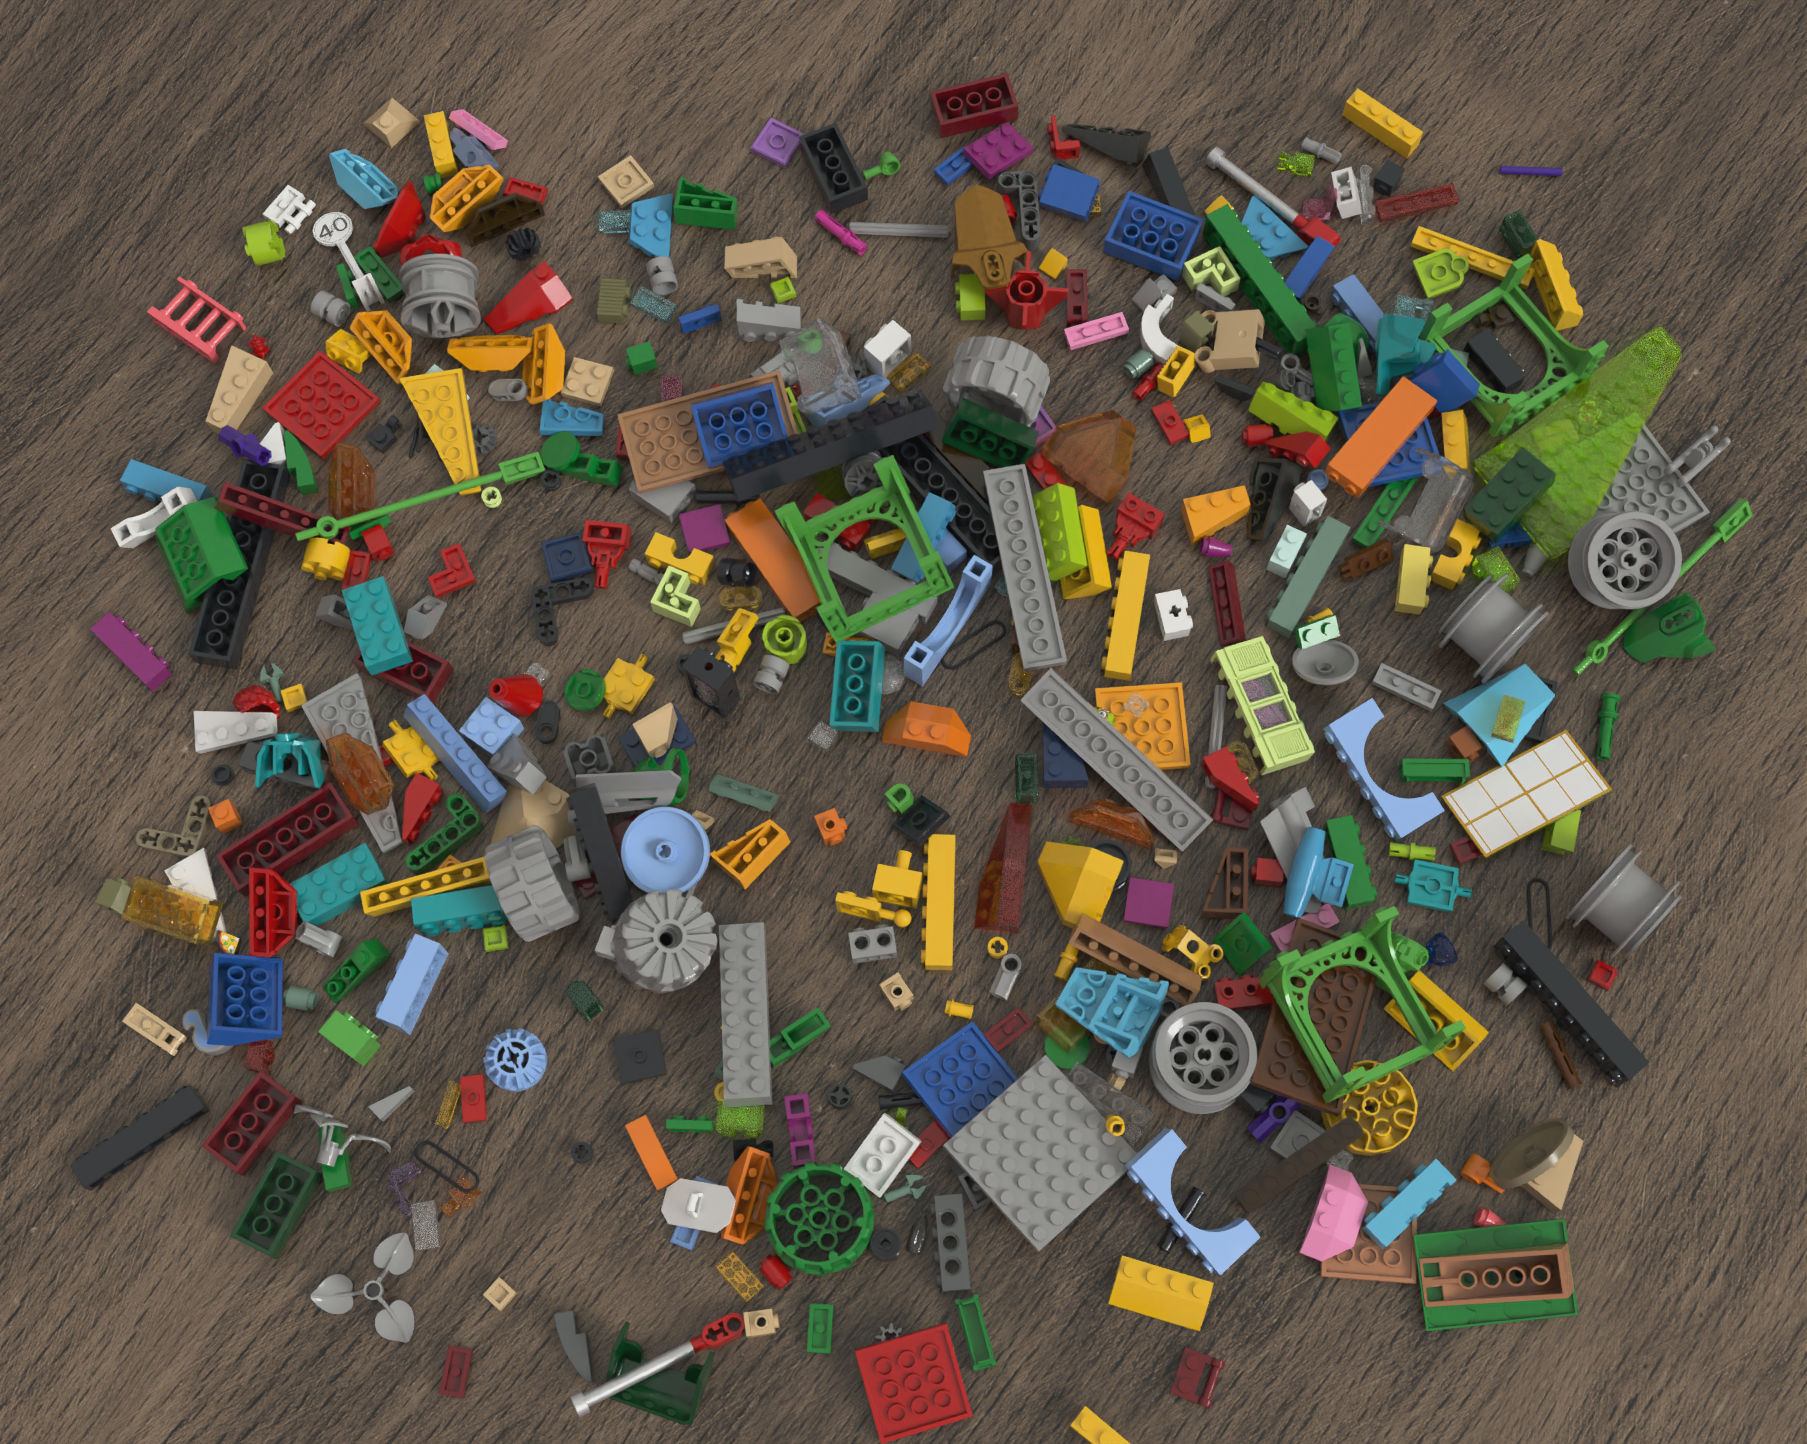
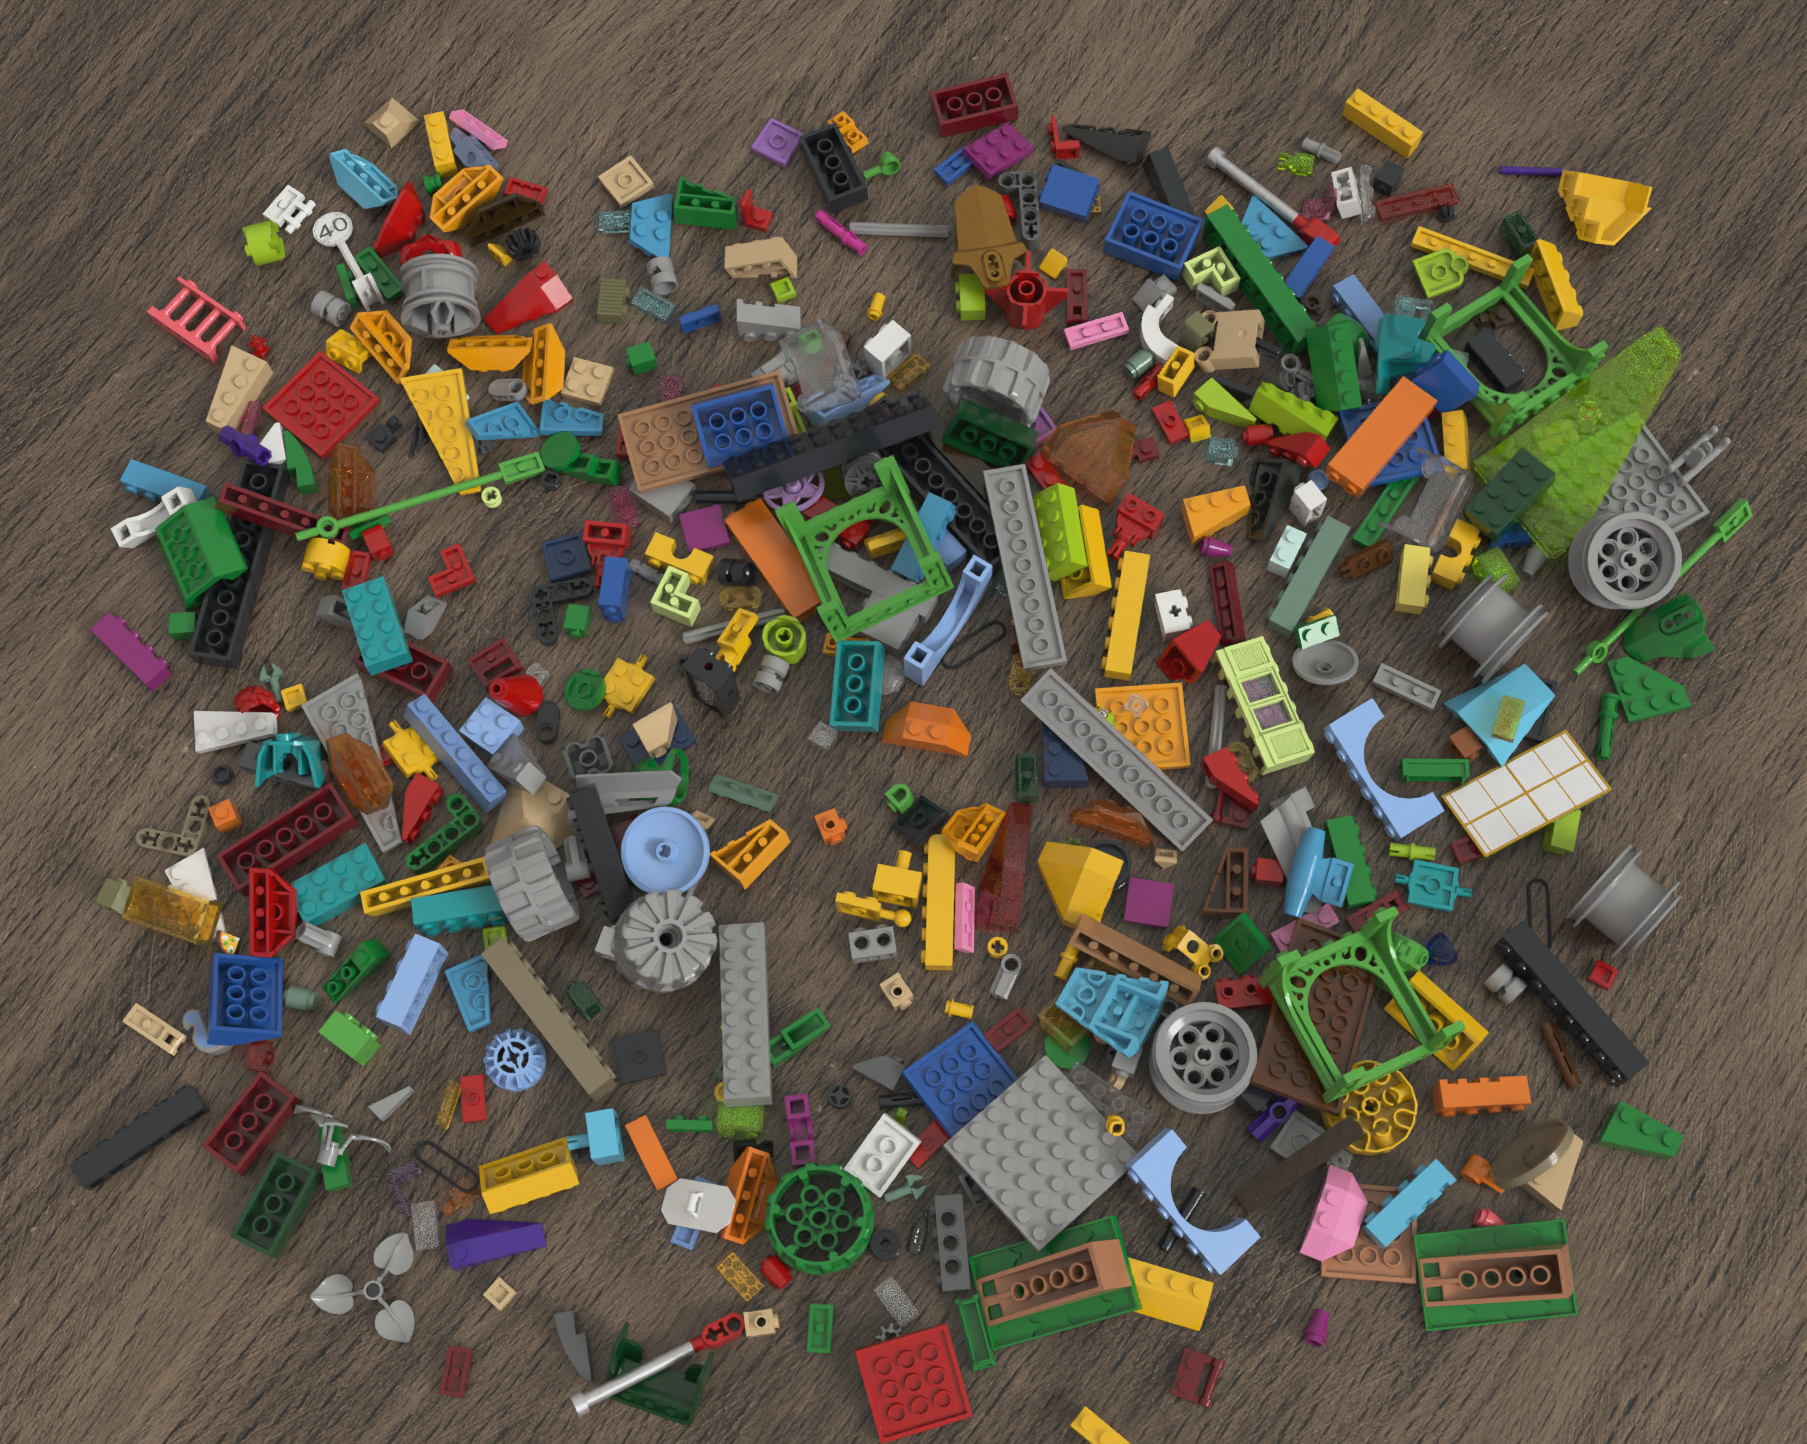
(182, 625): none -> green brick
(250, 421): none -> clear pink pin
(472, 991): none -> dark azure wing
(484, 1241): none -> dark purple wedge
(492, 658): none -> dark red plate
(500, 254): none -> yellow slope
(503, 423): none -> dark azure wing
(528, 1175): none -> yellow slope
(546, 1015): none -> dark tan brick
(577, 621): none -> green brick
(602, 1137): none -> medium azure brick
(615, 589): none -> blue brick
(624, 506): none -> clear pink bracket
(753, 216): none -> red bracket
(796, 492): none -> lavender wheel
(853, 137): none -> light orange slope
(875, 309): none -> yellow pin
(896, 1301): none -> clear plate
(964, 918): none -> bright pink plate
(973, 830): none -> light orange wedge
(1064, 1286): none -> piece
(1145, 450): none -> dark red plate
(1189, 653): none -> red slope
(1218, 456): none -> clear light blue brick
(1219, 404): none -> lime slope
(1317, 1328): none -> magenta cone
(1359, 918): none -> dark red plate
(1446, 214): none -> black piece
(1480, 1096): none -> orange wedge
(1602, 205): none -> yellow panel
(1638, 1133): none -> green wedge
(1644, 691): none -> green plate

